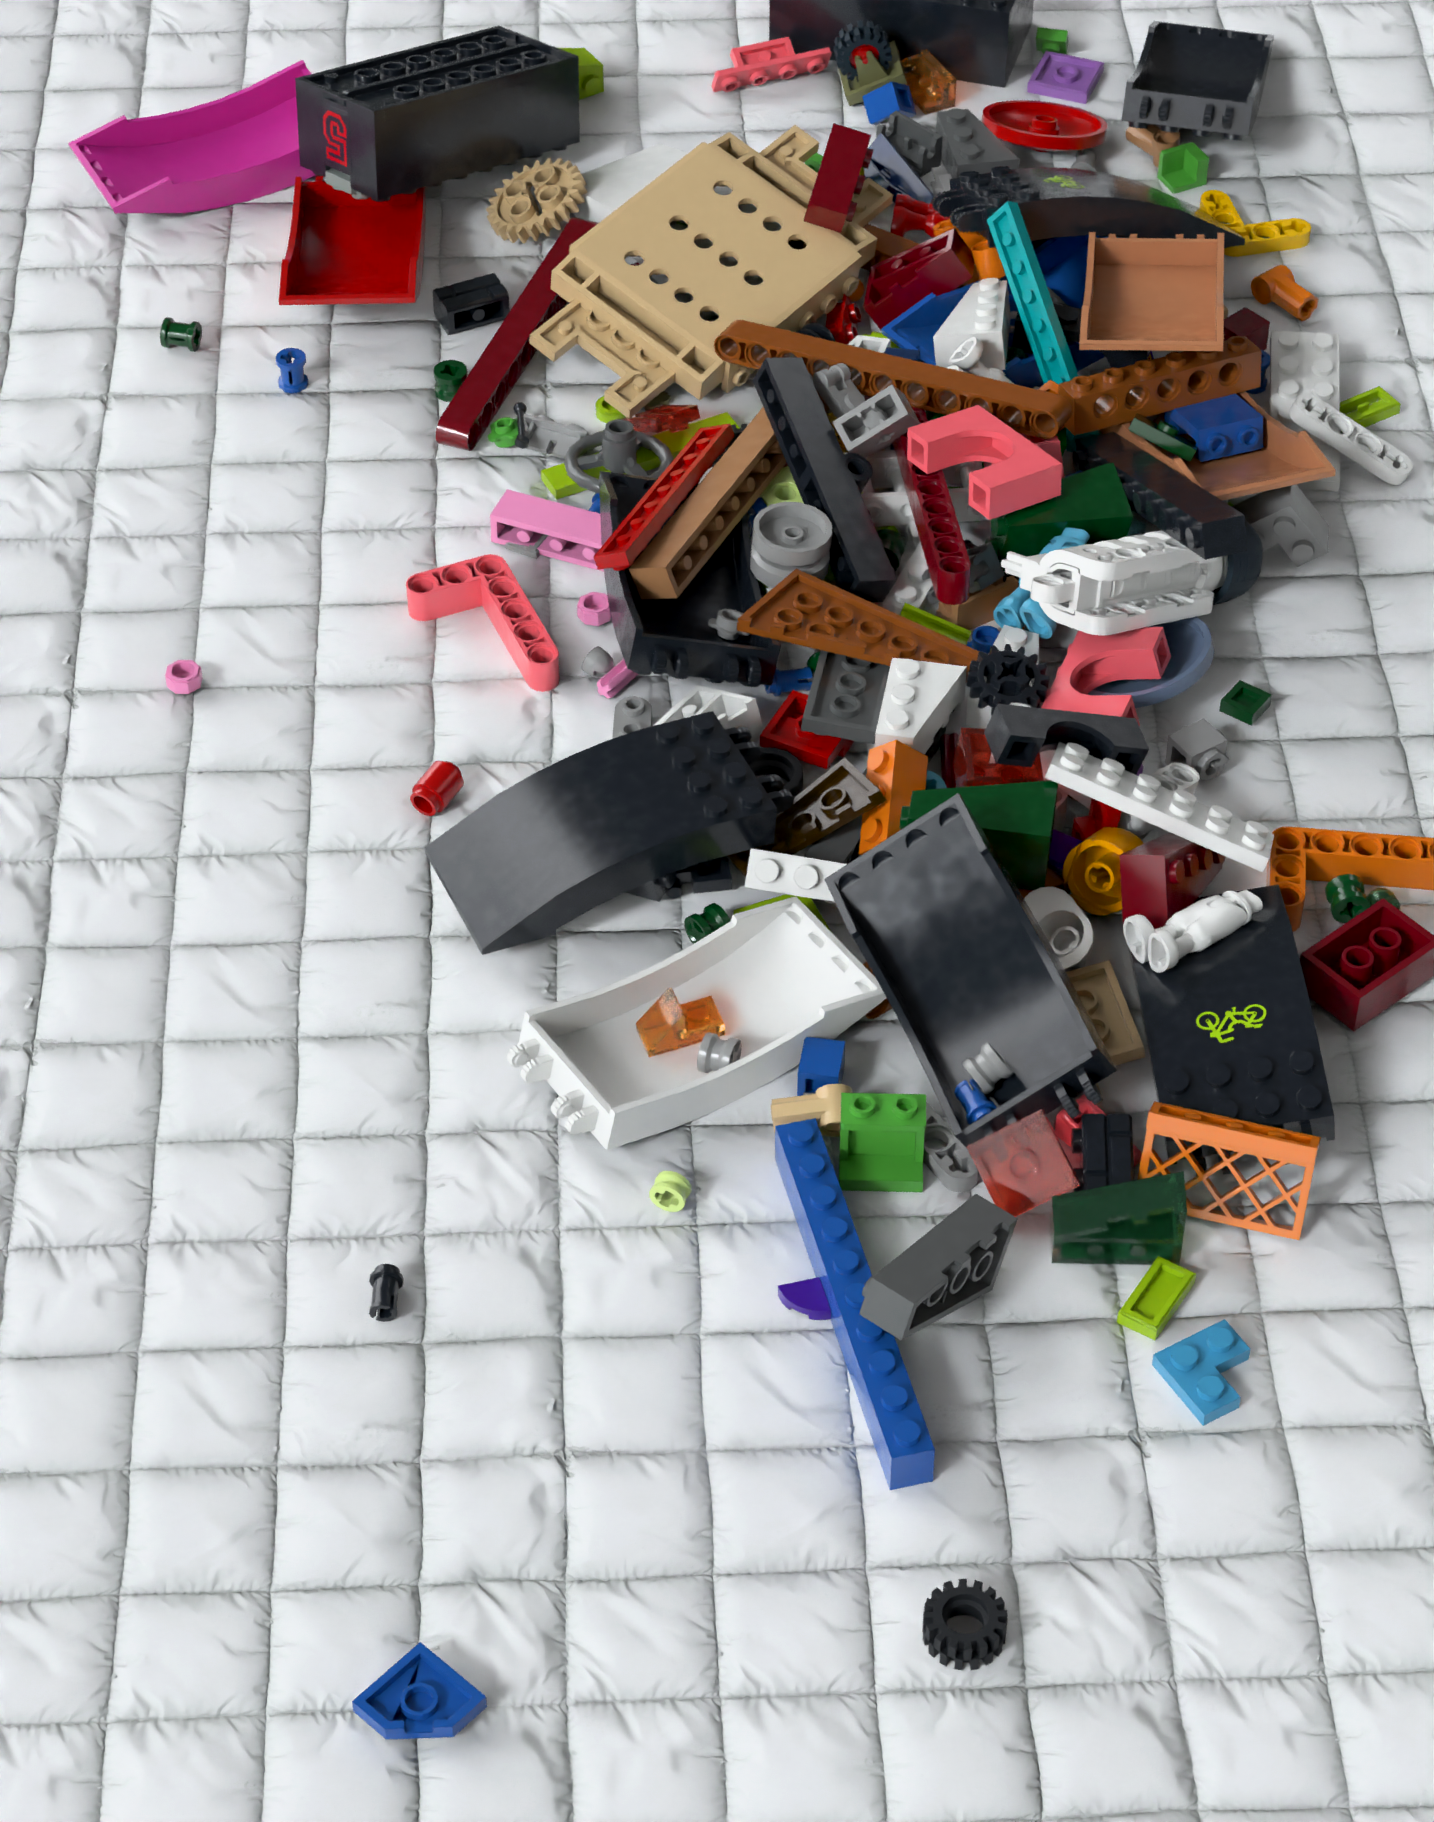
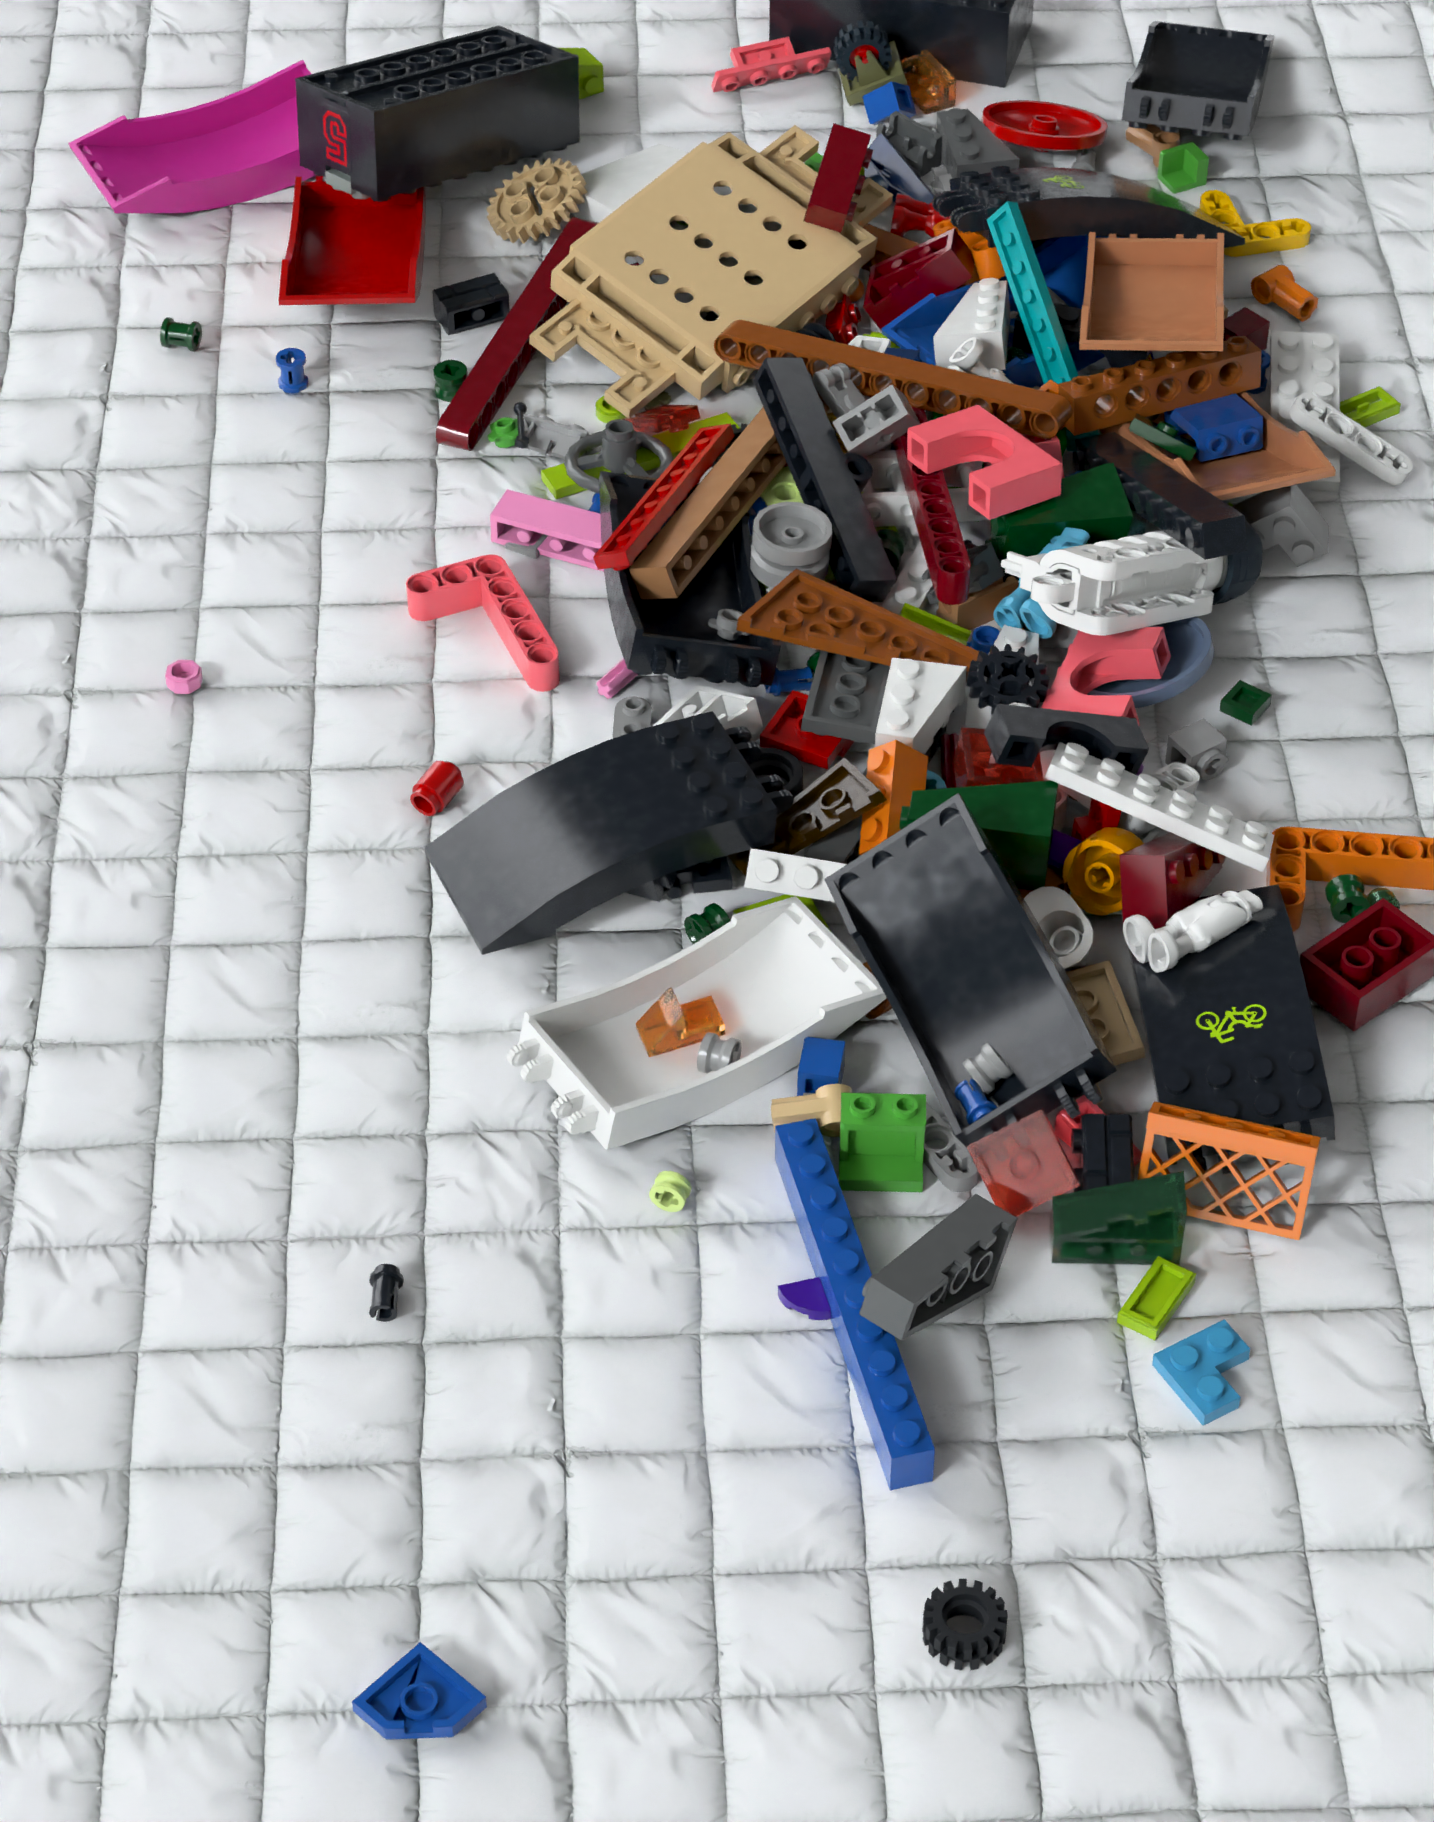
(594, 609): bright pink tile -> none
(597, 663): light grey hinge -> none
(1051, 40): bright green plate -> none
(1065, 77): medium lavender tile -> none

